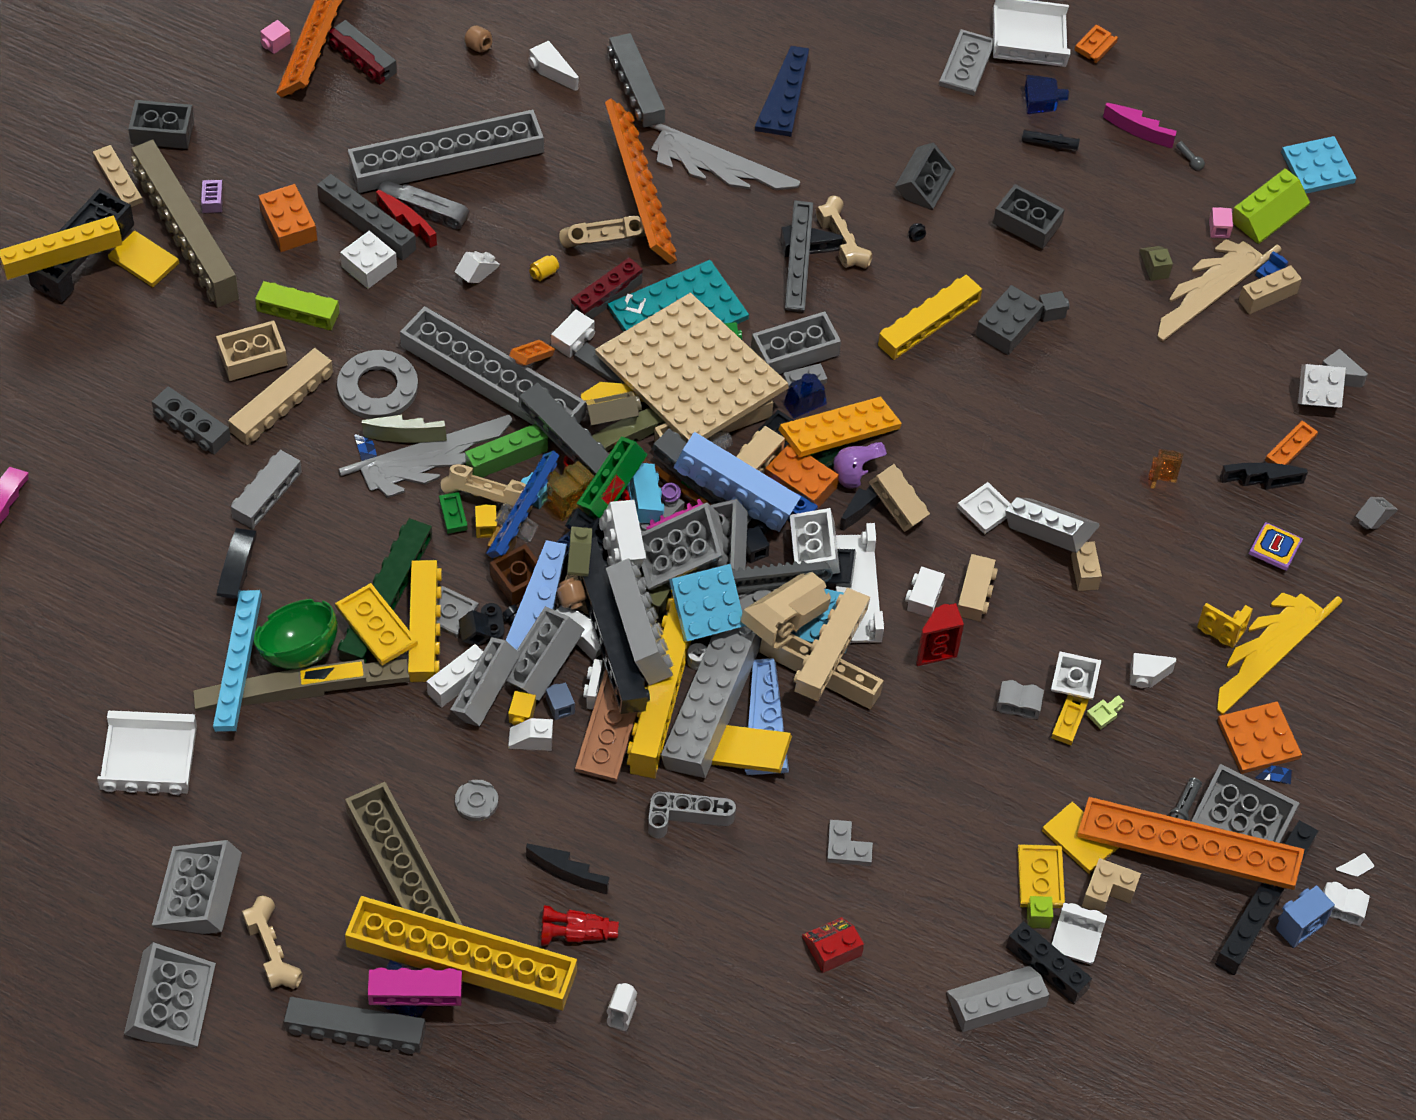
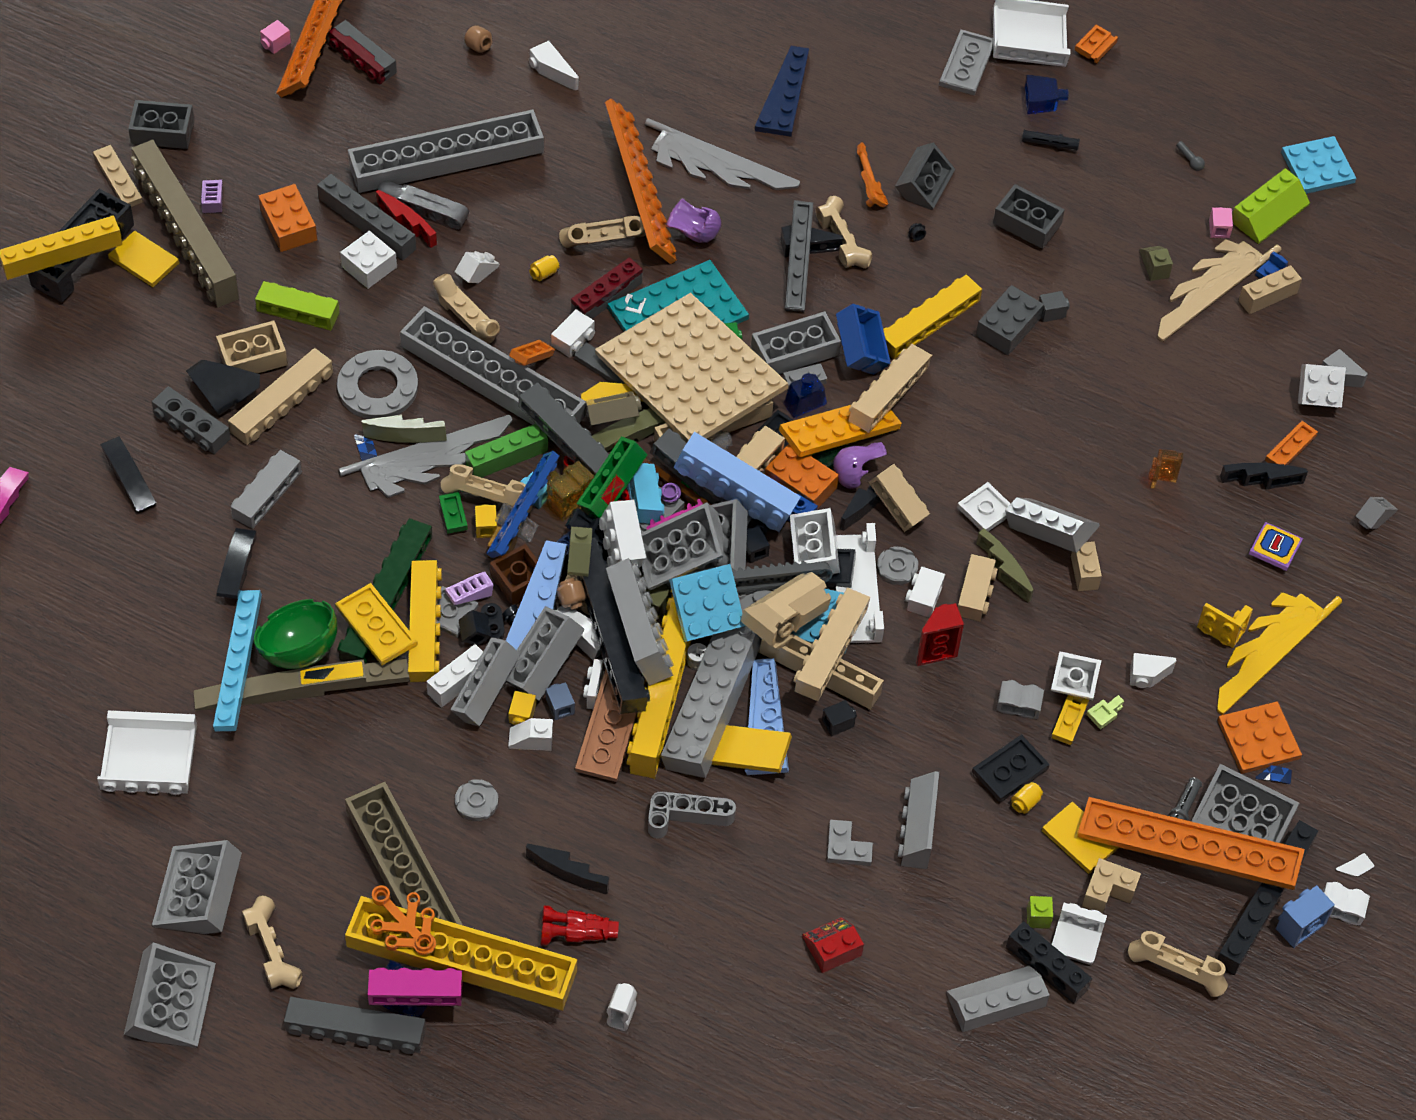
(128, 474): none -> black slope
(223, 383): none -> black panel
(404, 924): none -> orange plant
(454, 299): none -> tan plate
(481, 583): none -> lavender slope
(636, 80): dark grey brick -> none
(694, 222): none -> medium lavender piece
(839, 717): none -> black brick
(863, 339): none -> blue piece
(873, 188): none -> orange piece
(889, 387): none -> tan brick
(897, 565): none -> light grey tile
(919, 821): none -> light grey slope
(1009, 570): none -> olive slope
(1010, 768): none -> black plate
(1026, 798): none -> yellow brick
(1041, 873): yellow tile -> none
(1142, 127): dark pink slope -> none
(1207, 972): none -> tan plate

